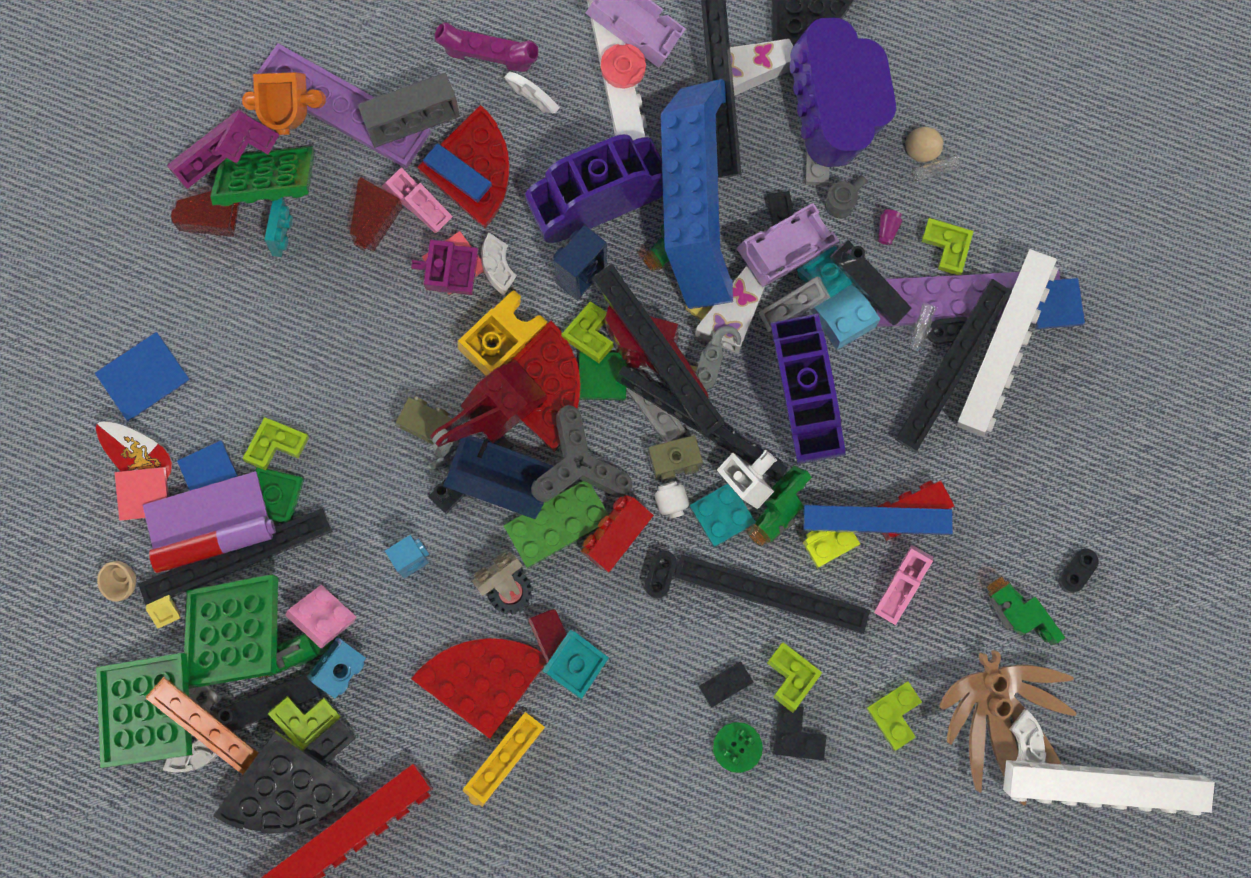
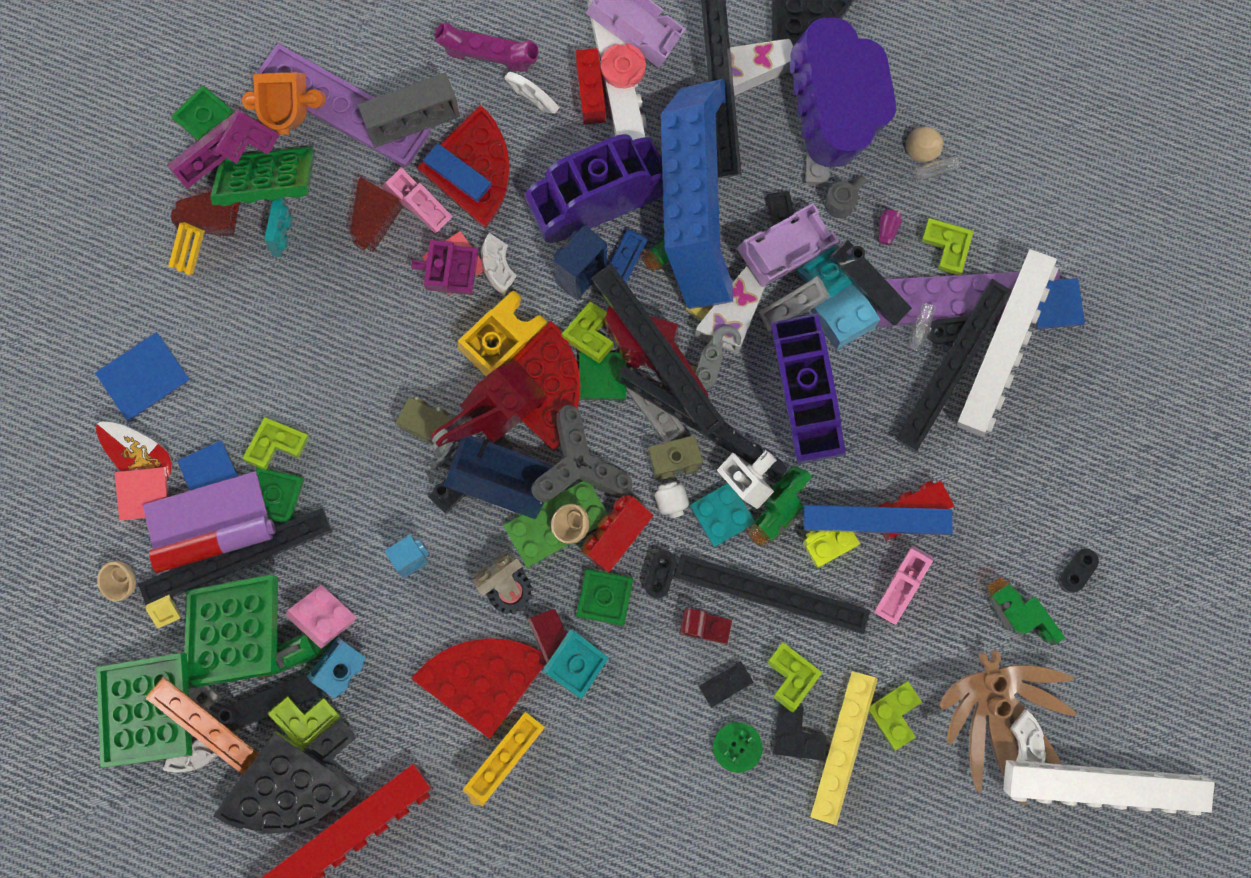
(199, 233): none -> yellow tile
(201, 113): none -> green tile
(570, 523): none -> tan piece
(590, 86): none -> red brick
(604, 597): none -> green tile
(628, 254): none -> blue tile
(705, 627): none -> dark red plate
(844, 748): none -> light yellow plate

